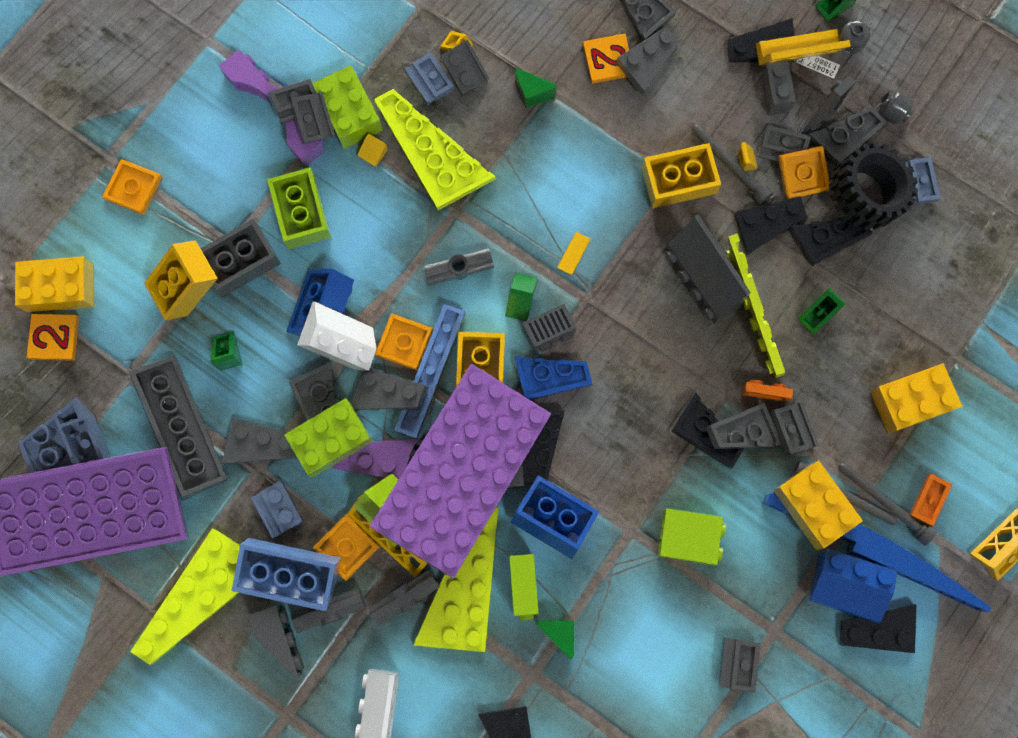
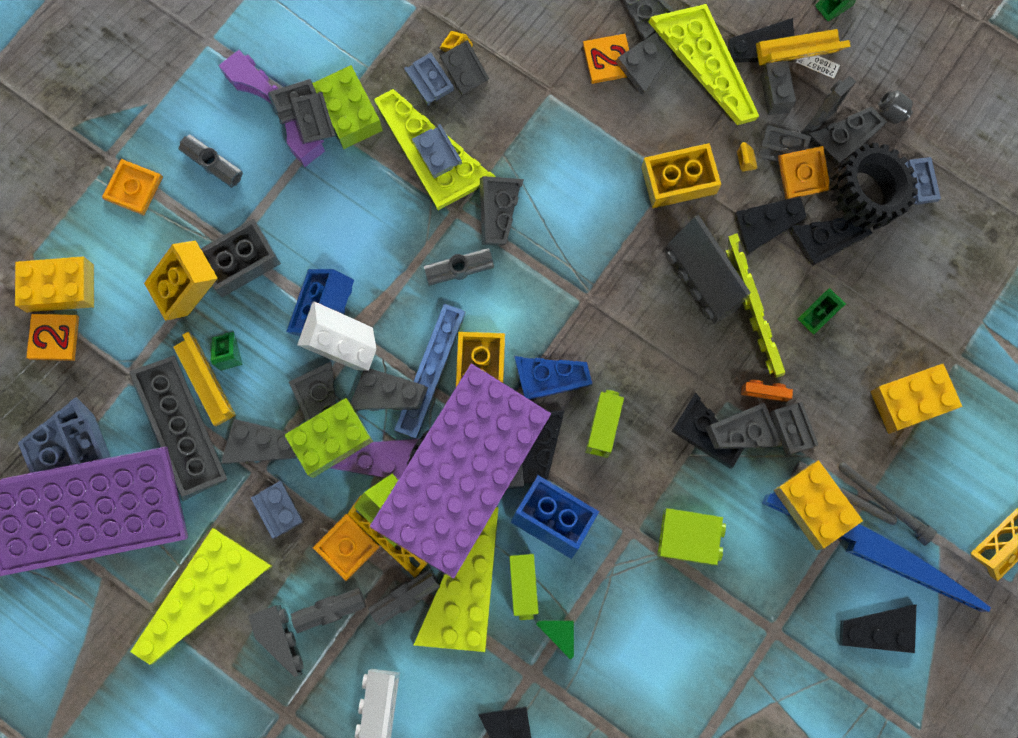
(204, 380): none -> yellow fence
(219, 167): none -> dark grey piece
(285, 574): medium blue slope -> none
(299, 208): lime brick -> none
(372, 150): yellow slope -> none
(404, 342): light orange tile -> none
(437, 151): none -> sand blue plate
(498, 202): none -> dark grey wing
(521, 297): green slope -> none
(533, 88): green slope -> none
(549, 328): dark grey brick -> none
(573, 253): yellow sticker -> none
(604, 424): none -> lime brick
(701, 48): none -> neon yellow wing
(739, 665): dark grey plate -> none
(760, 193): dark grey piece -> none
(852, 585): blue slope -> none
(857, 33): dark grey head -> none
(930, 500): orange plate -> none

